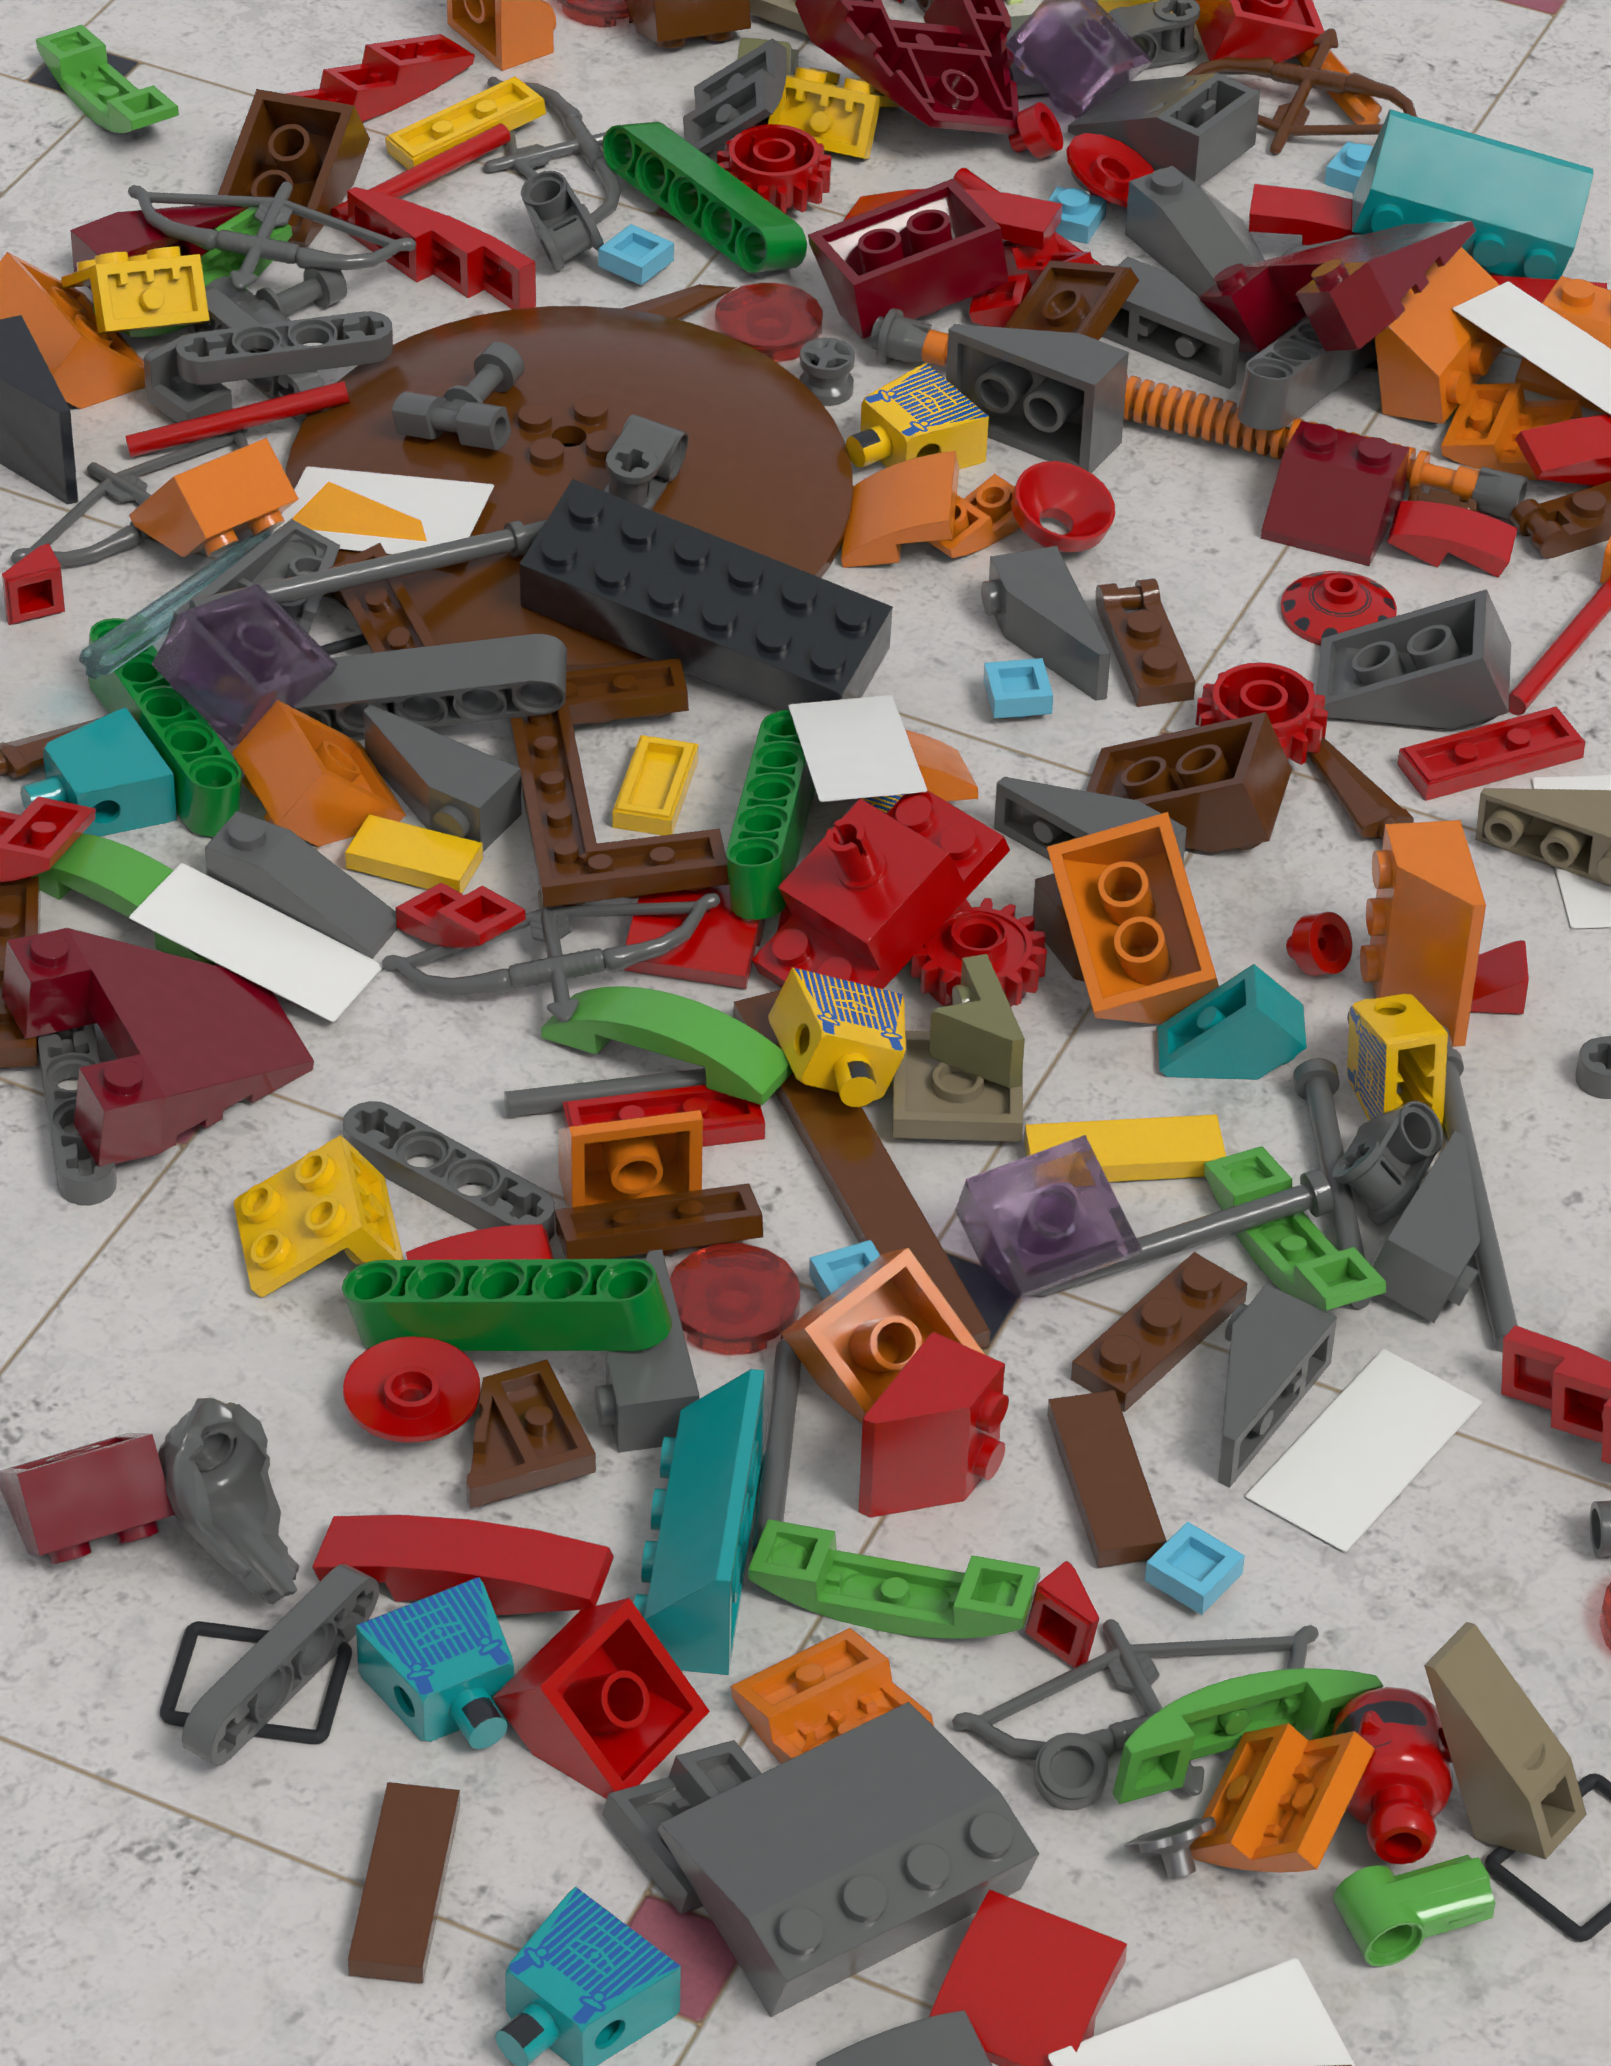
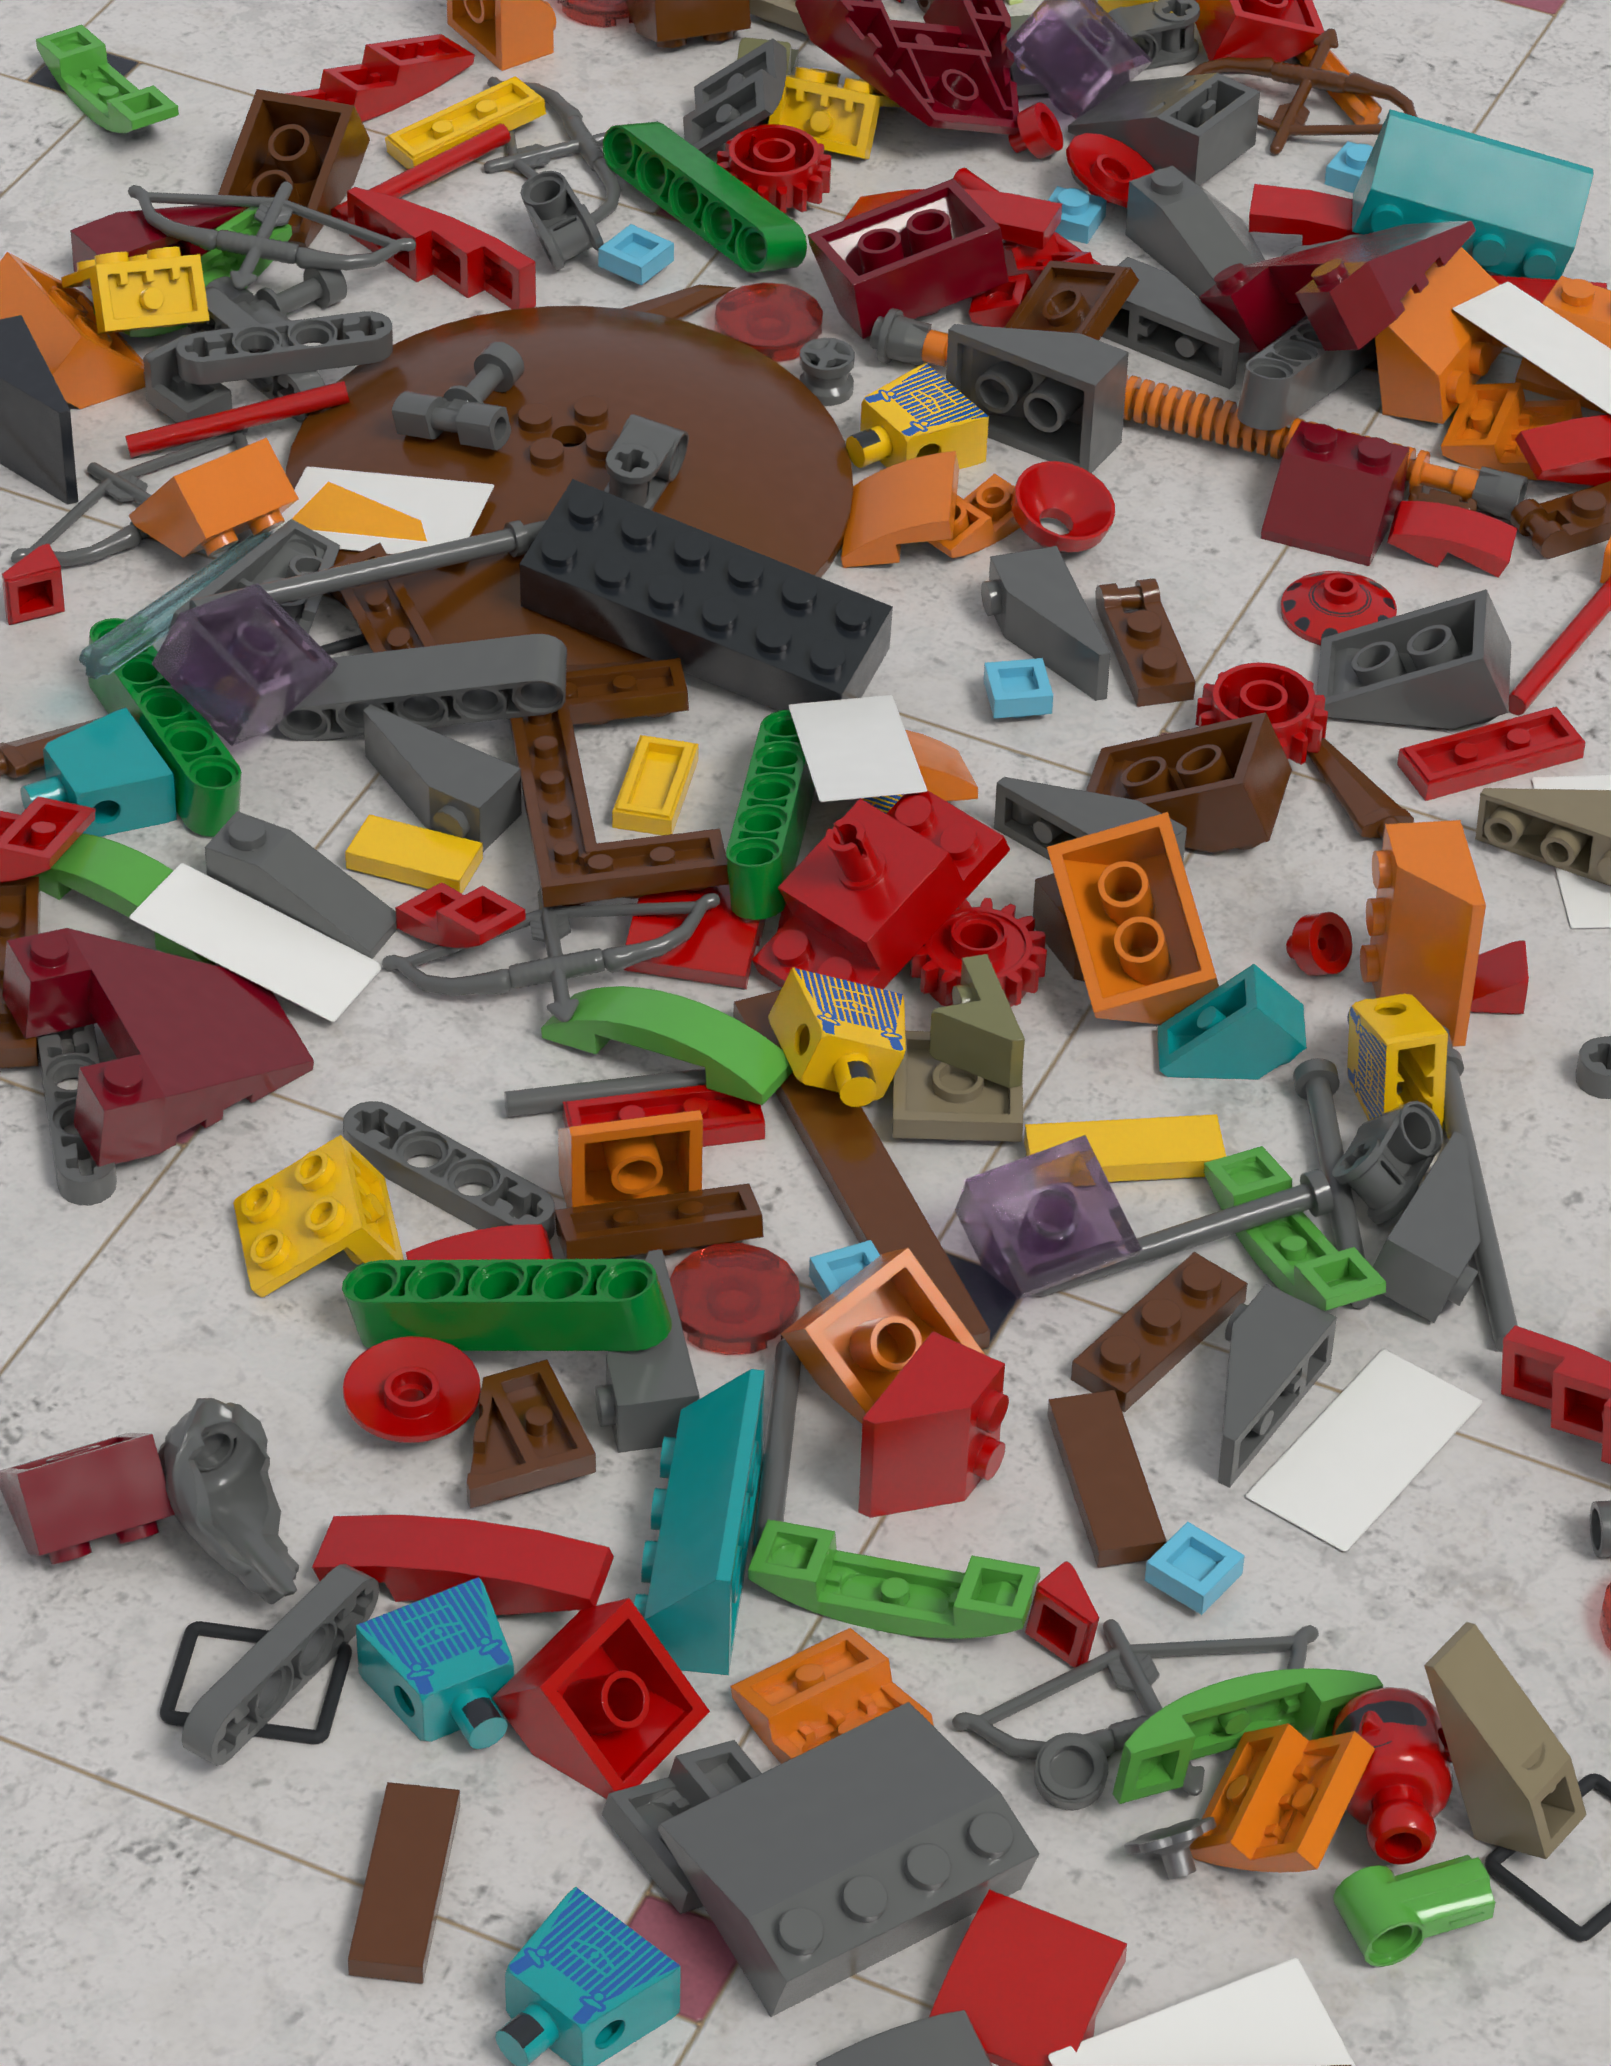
(312, 777): orange slope -> none

